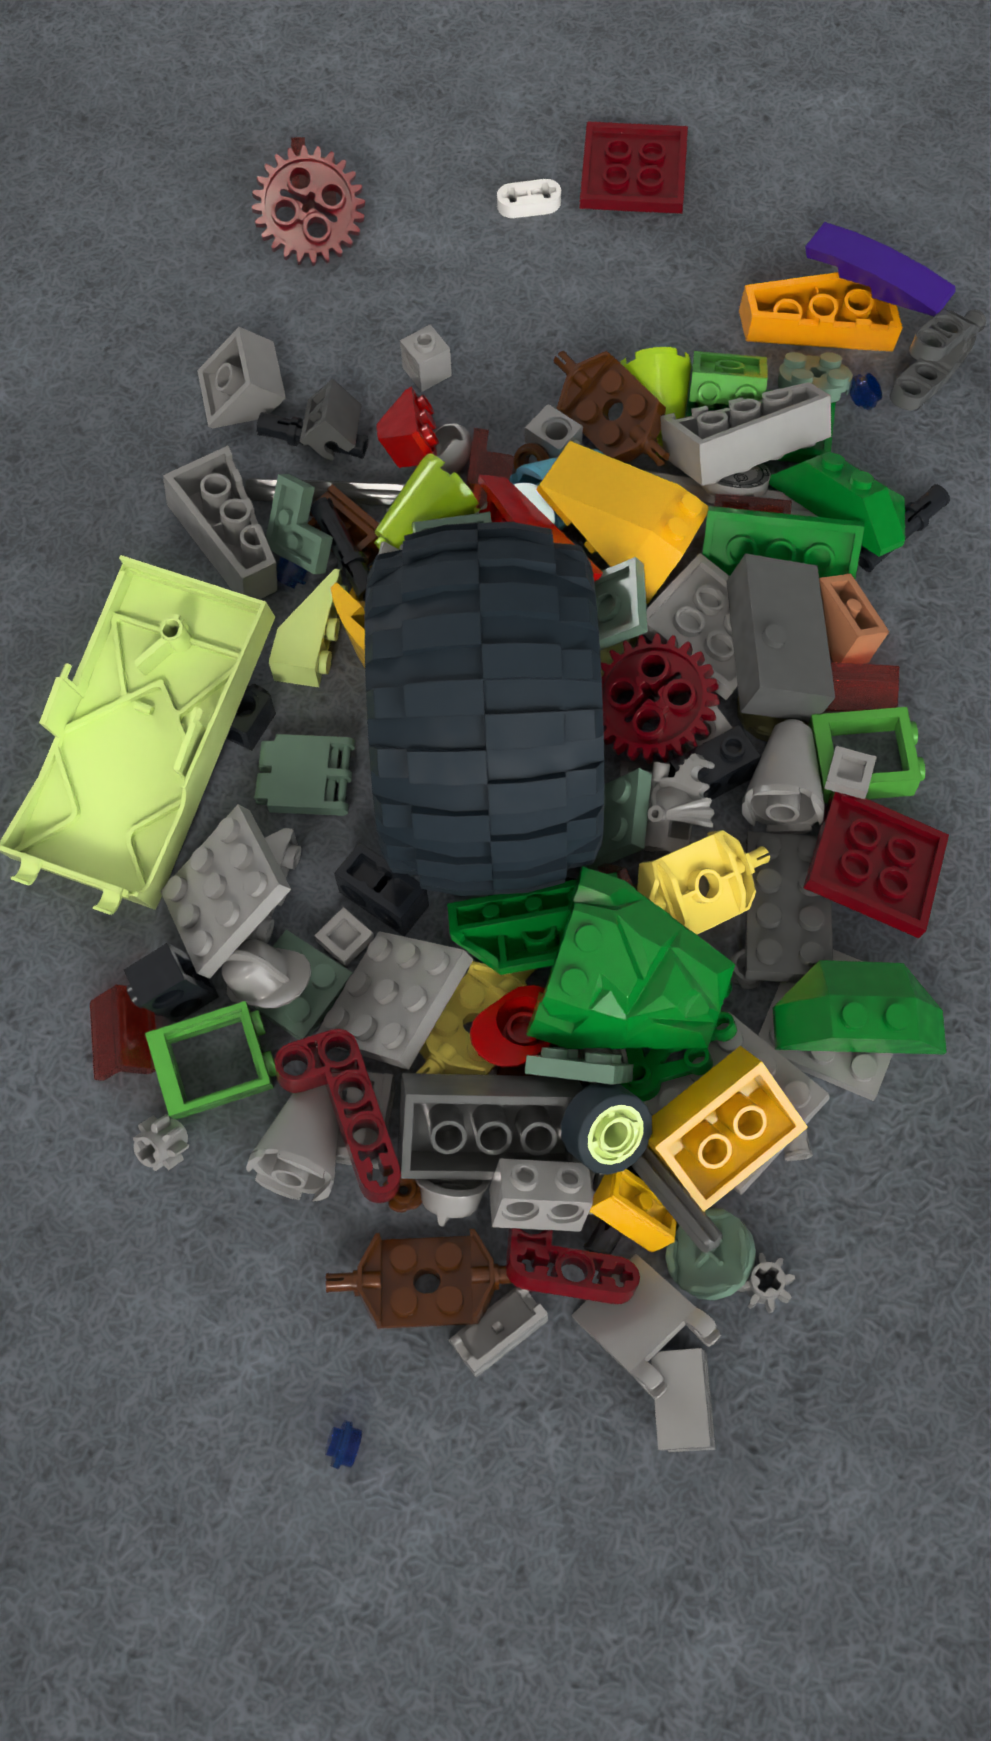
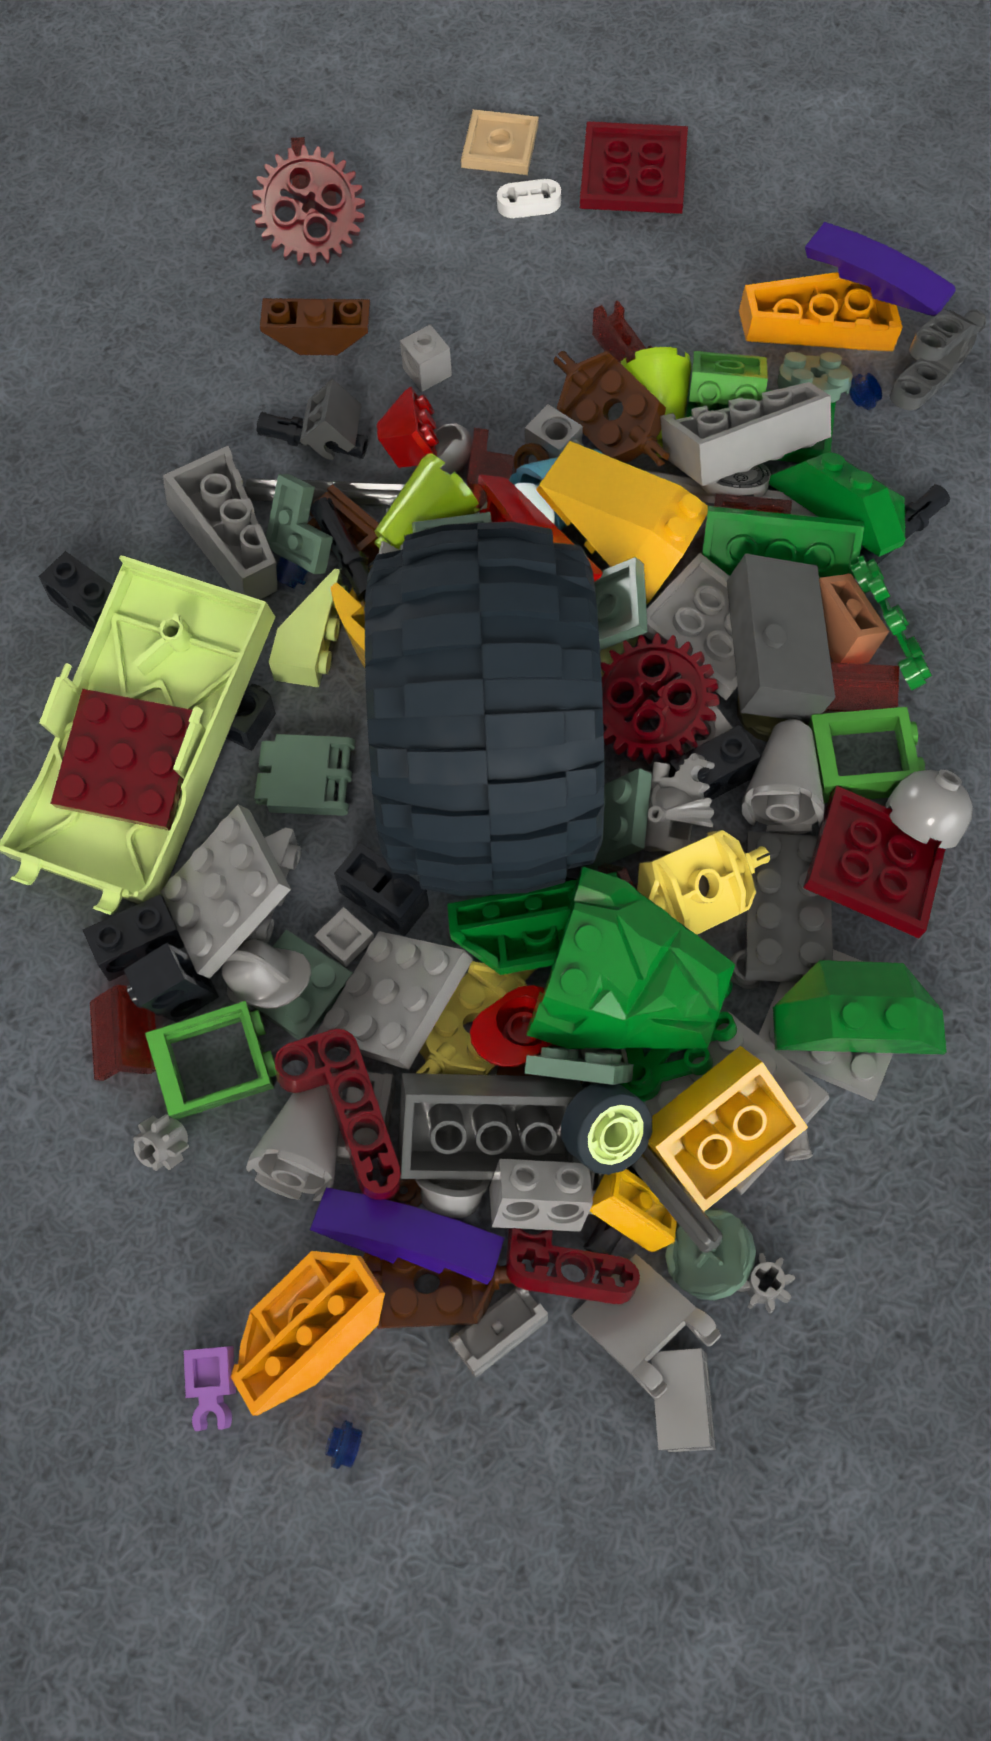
(76, 589): none -> black brick
(123, 760): none -> dark red plate
(131, 936): none -> black brick
(209, 1378): none -> medium lavender plate
(241, 380): light grey slope -> none
(305, 1328): none -> light orange wedge
(315, 324): none -> reddish brown slope
(408, 1233): none -> dark purple slope
(500, 142): none -> tan tile
(615, 333): none -> clear red hinge
(850, 772): light grey plate -> none
(913, 666): none -> green plant
(932, 807): none -> light grey cylinder

